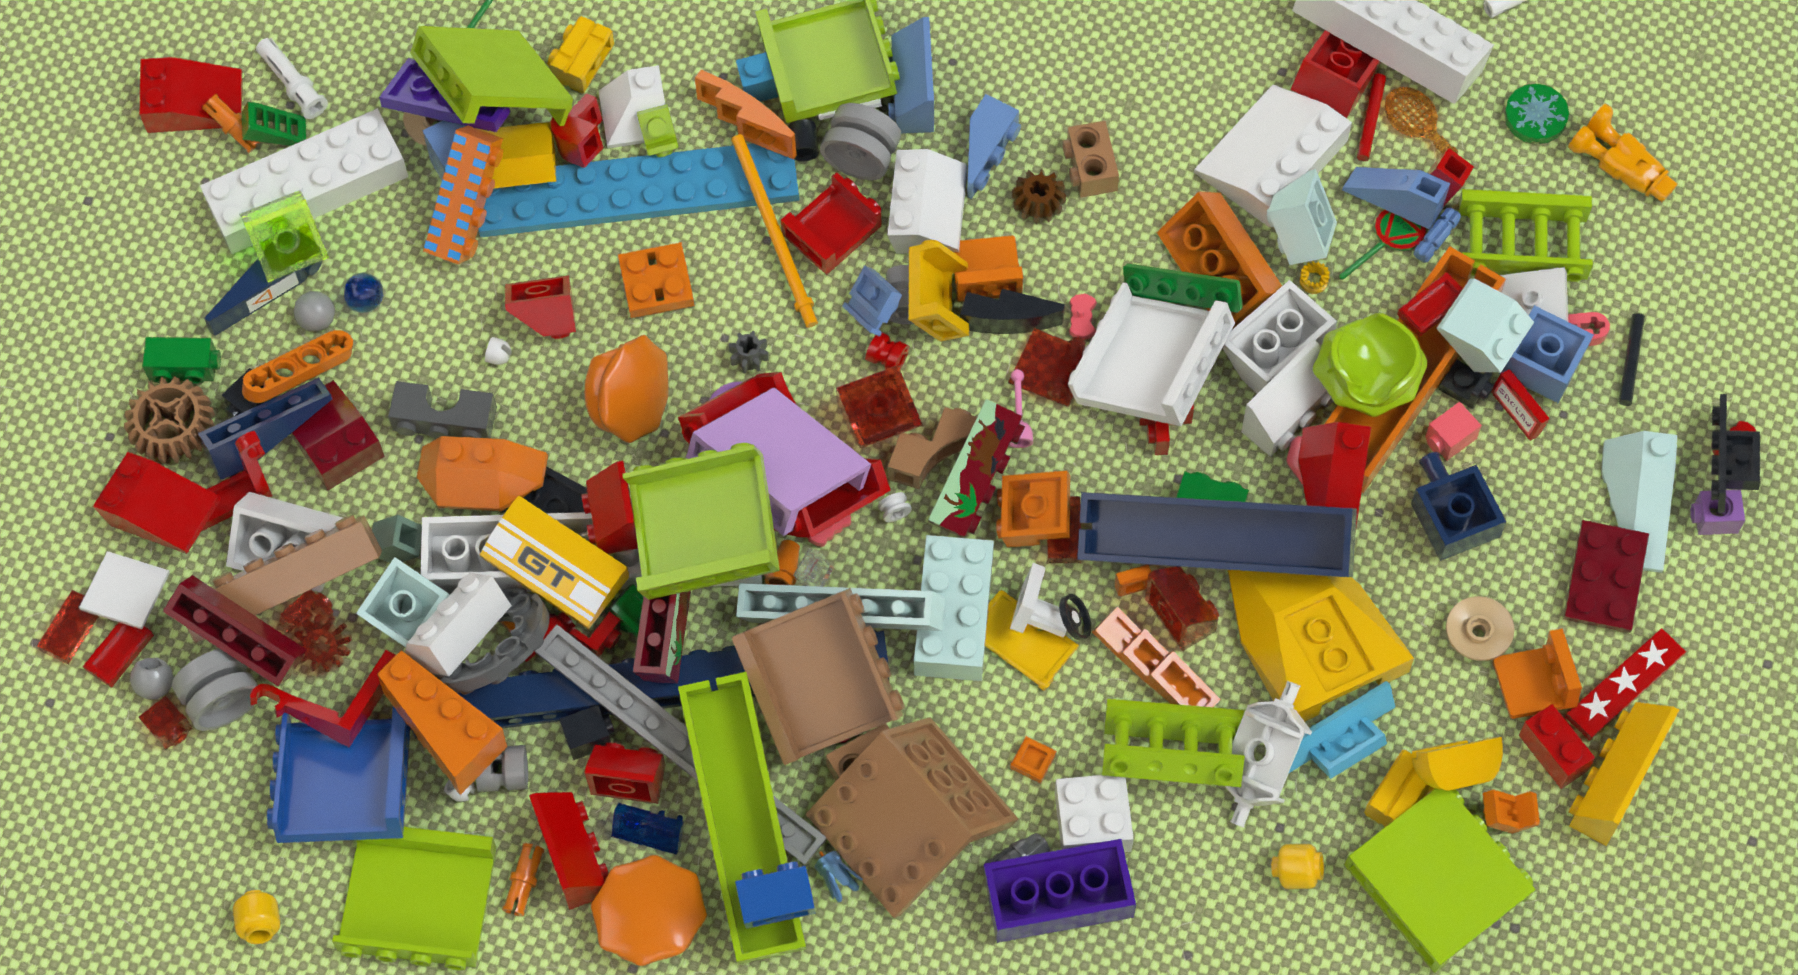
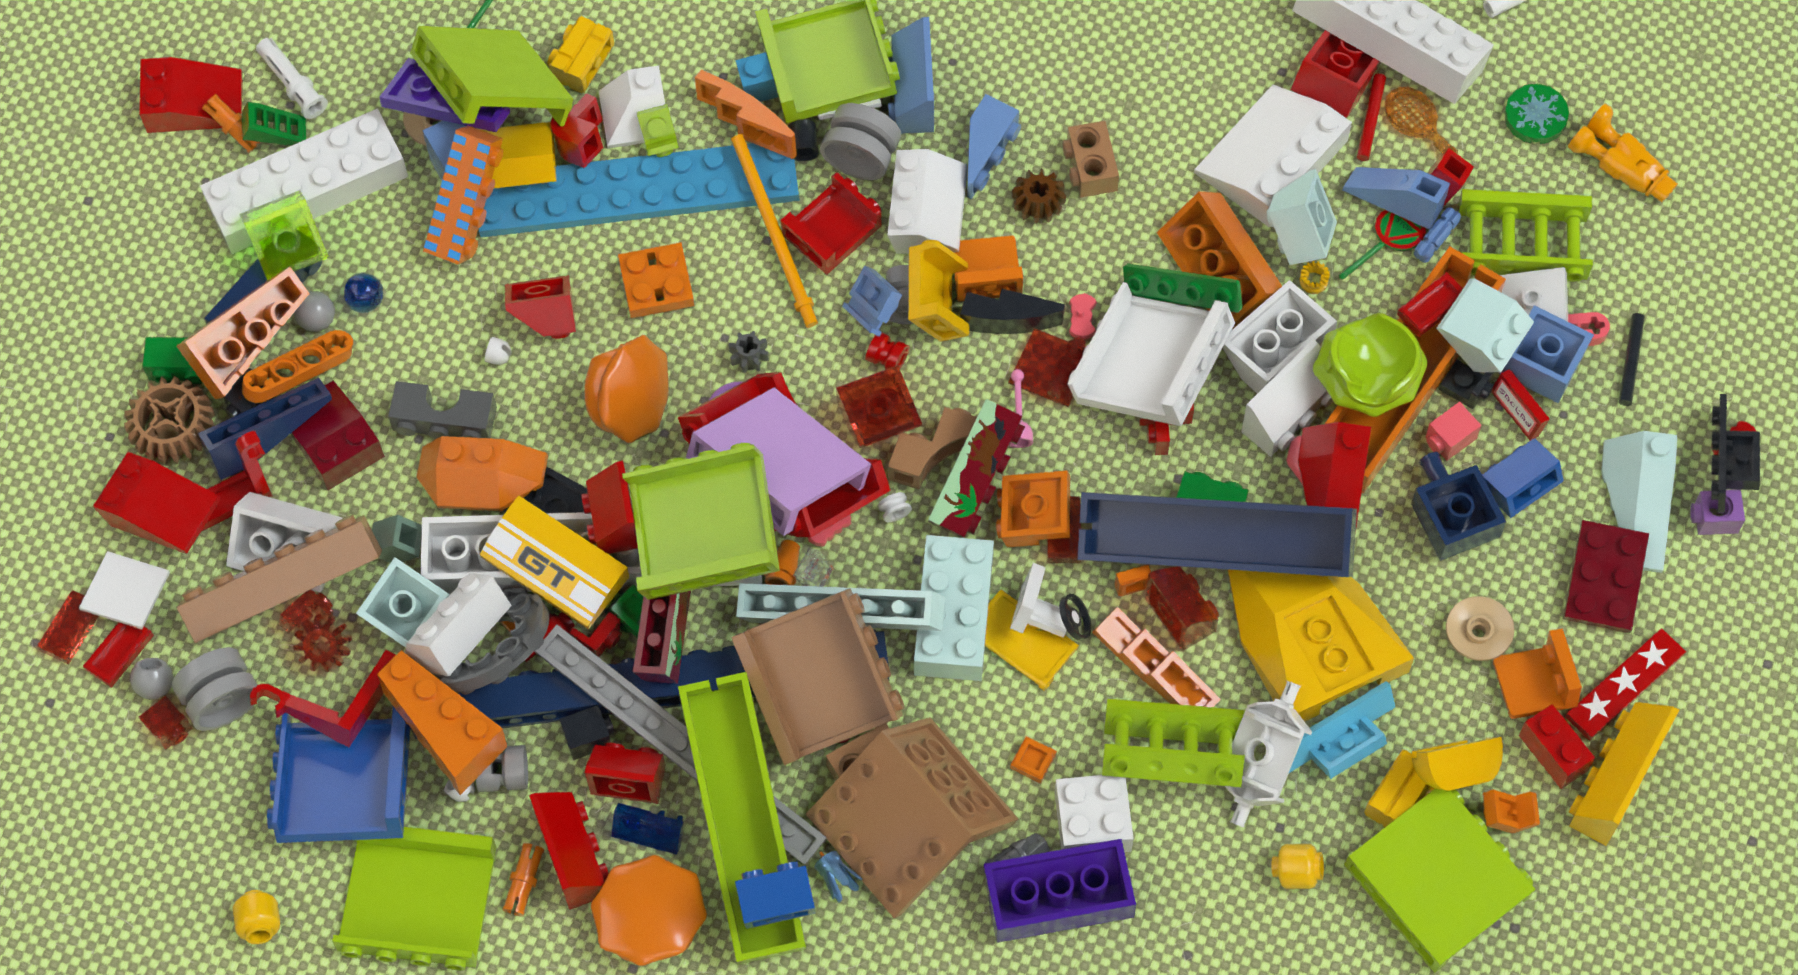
(234, 630): dark red brick -> none
(235, 338): none -> wedge
(1523, 477): none -> brick

